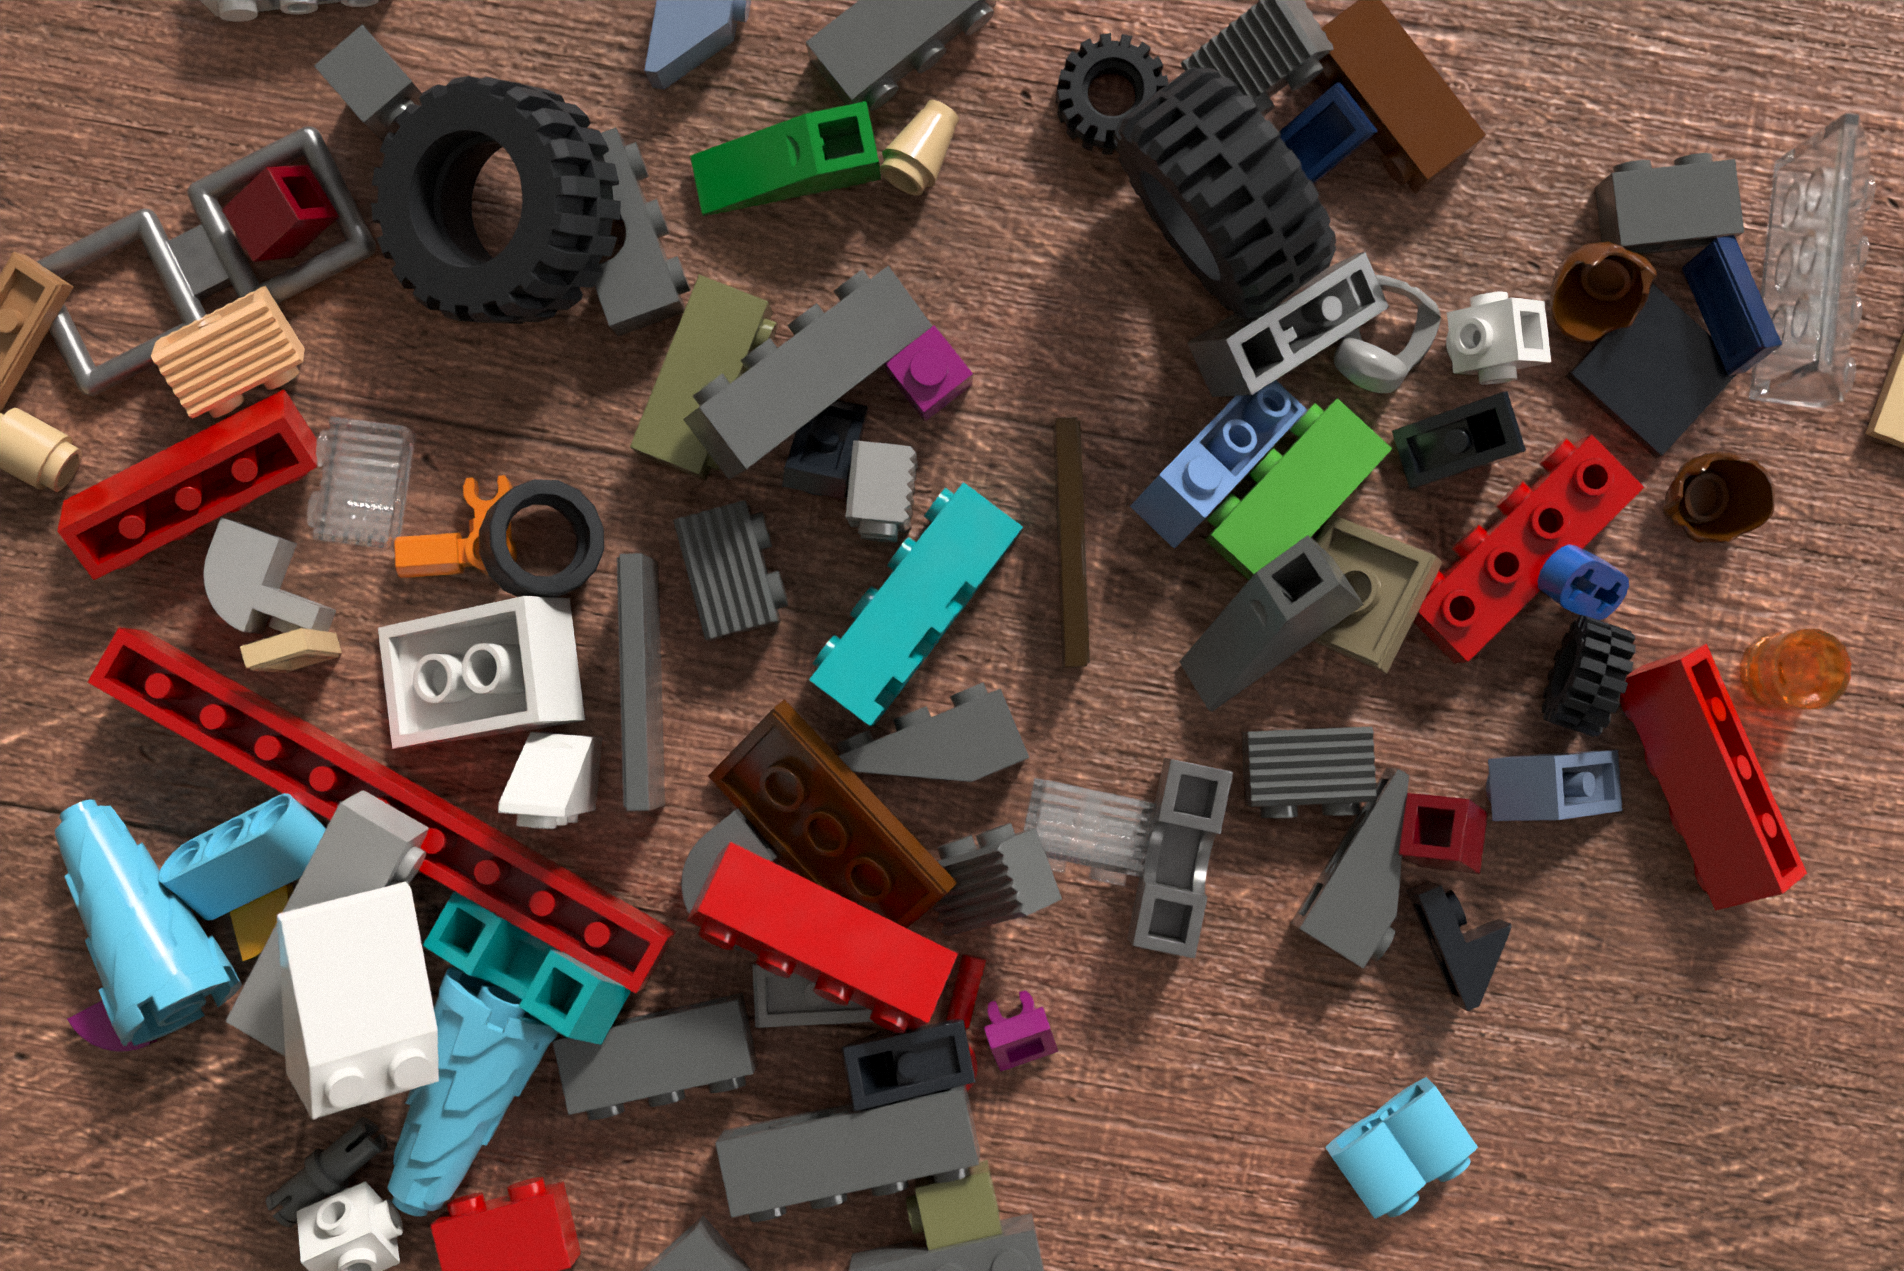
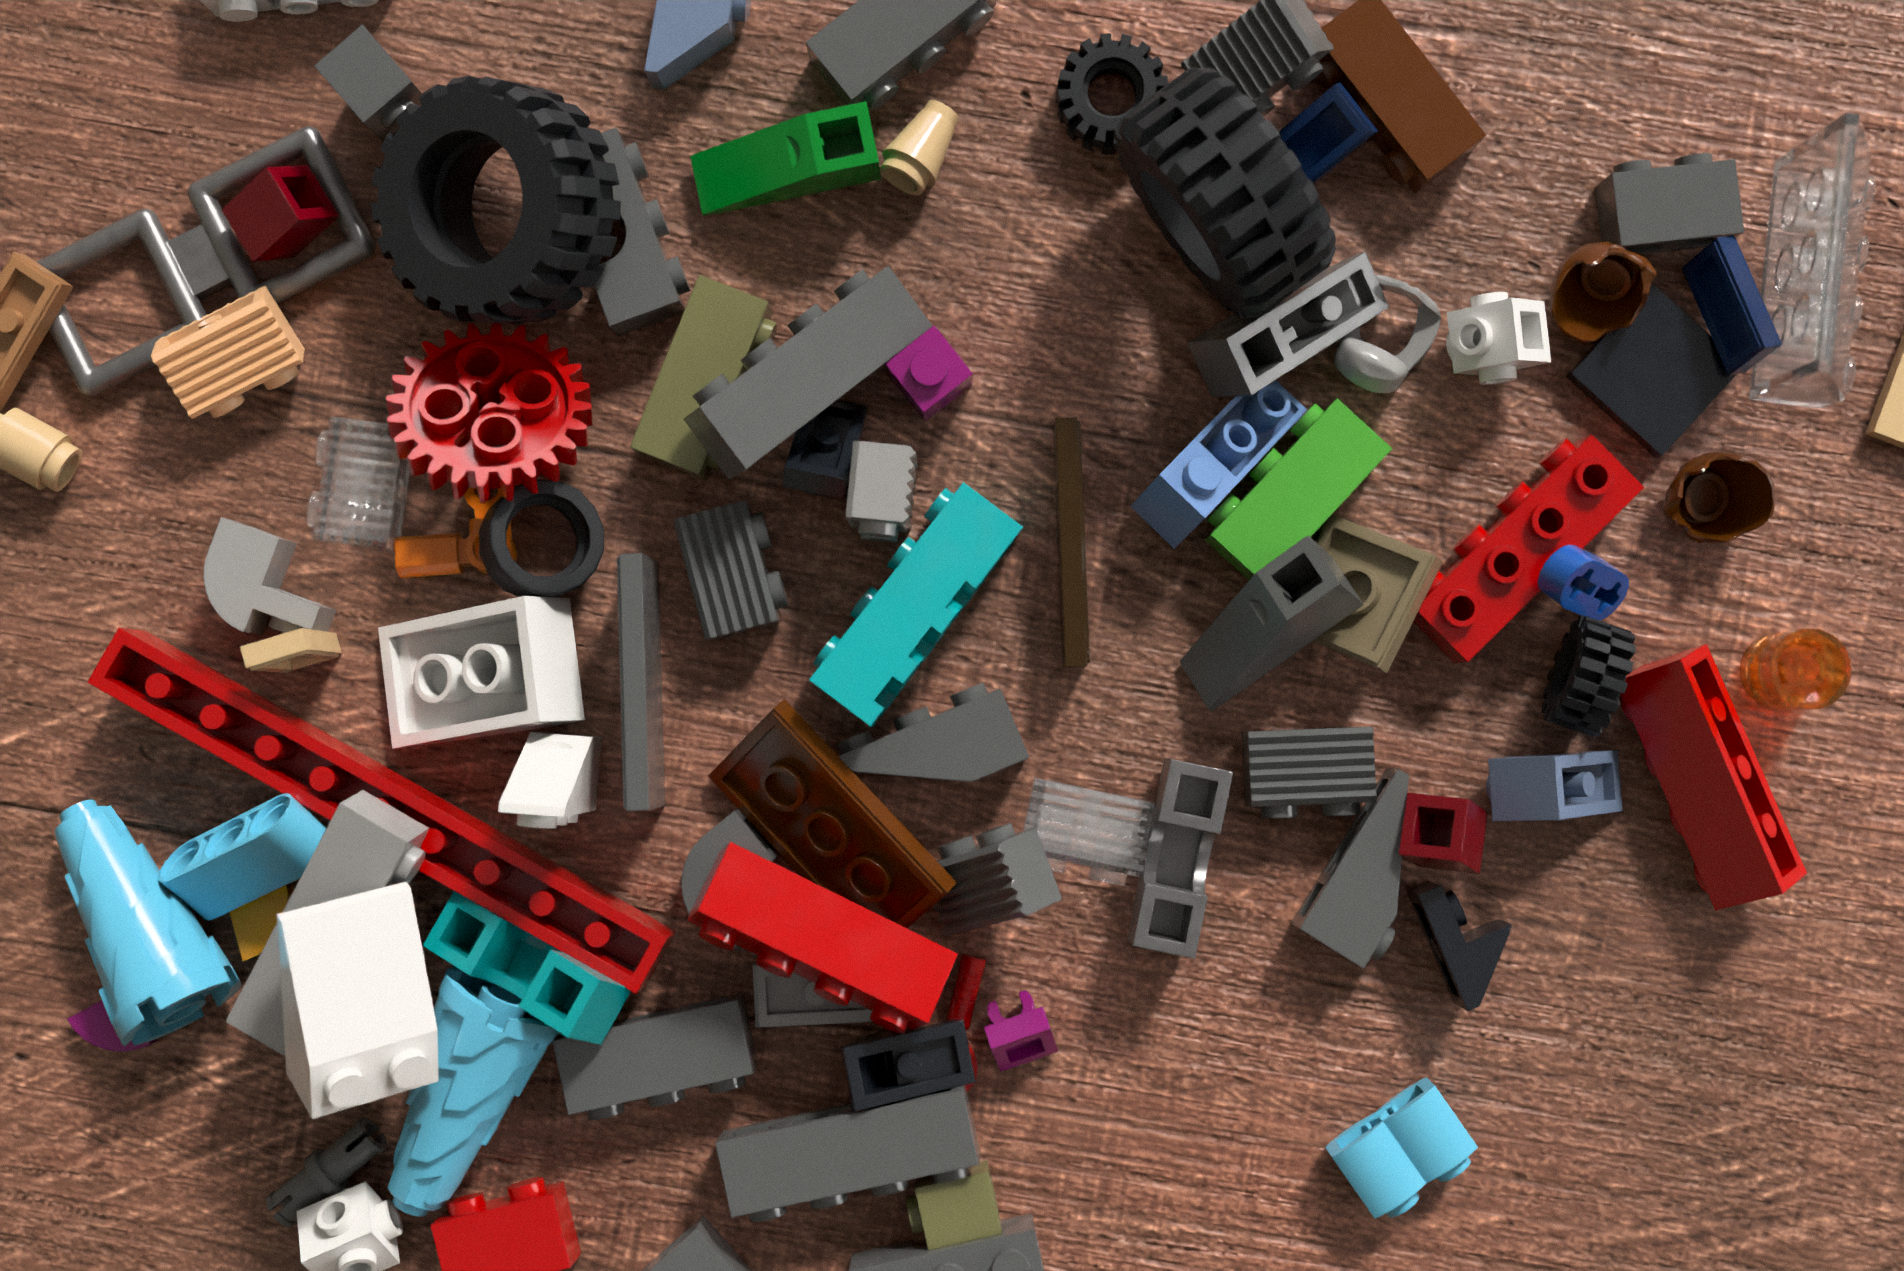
(188, 485): red brick -> none
(487, 396): none -> red gear
(1459, 440): black slope -> none

